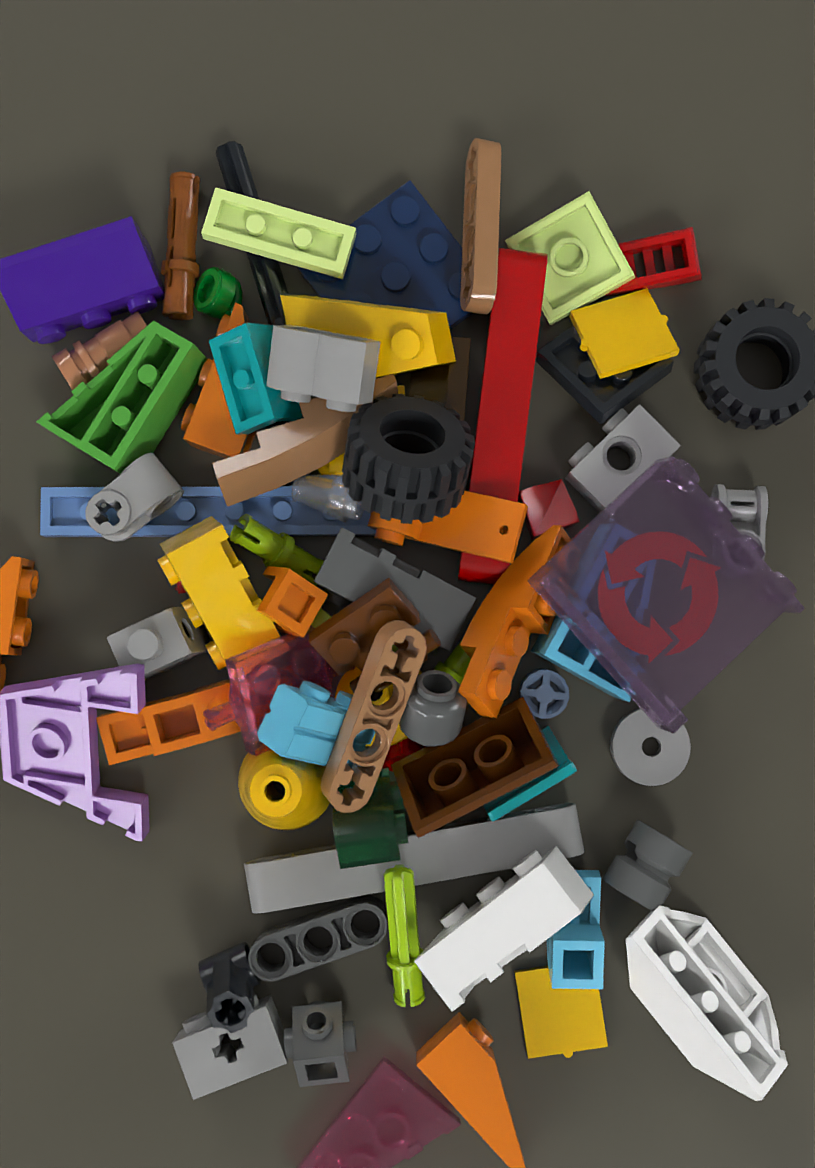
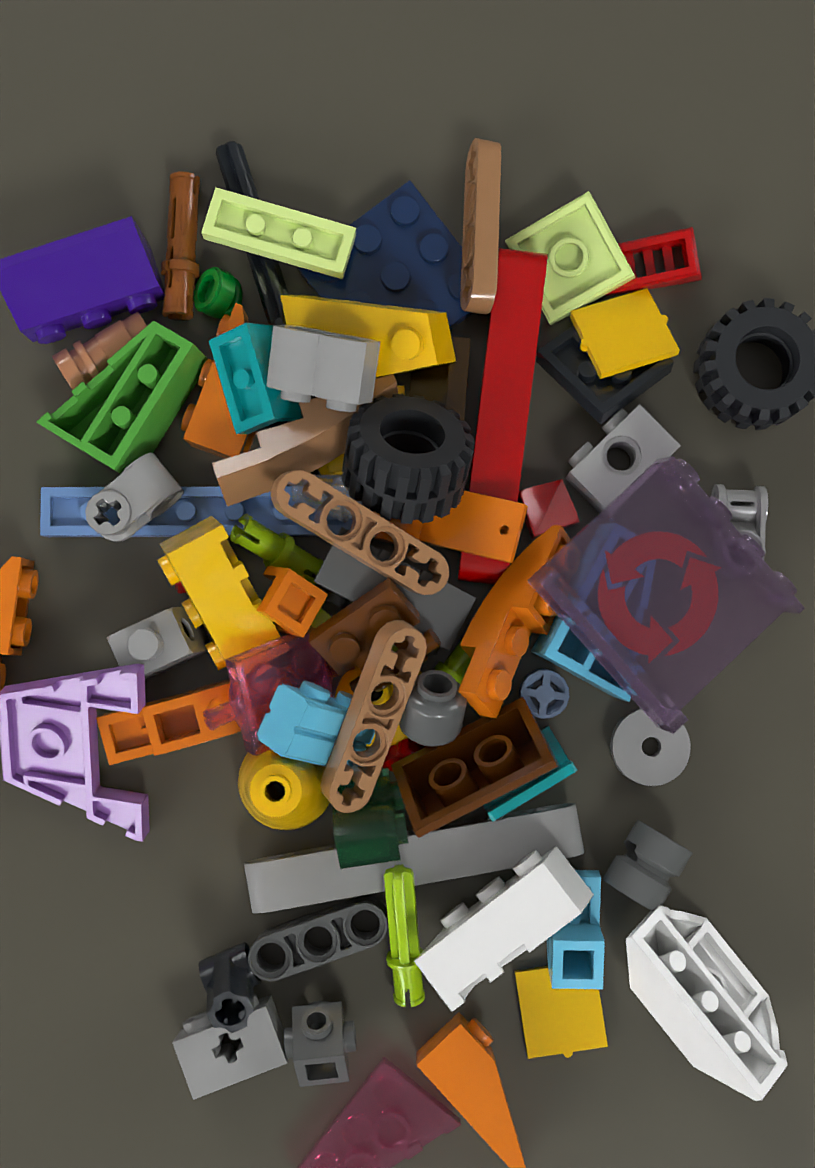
(363, 528): none -> medium nougat beam

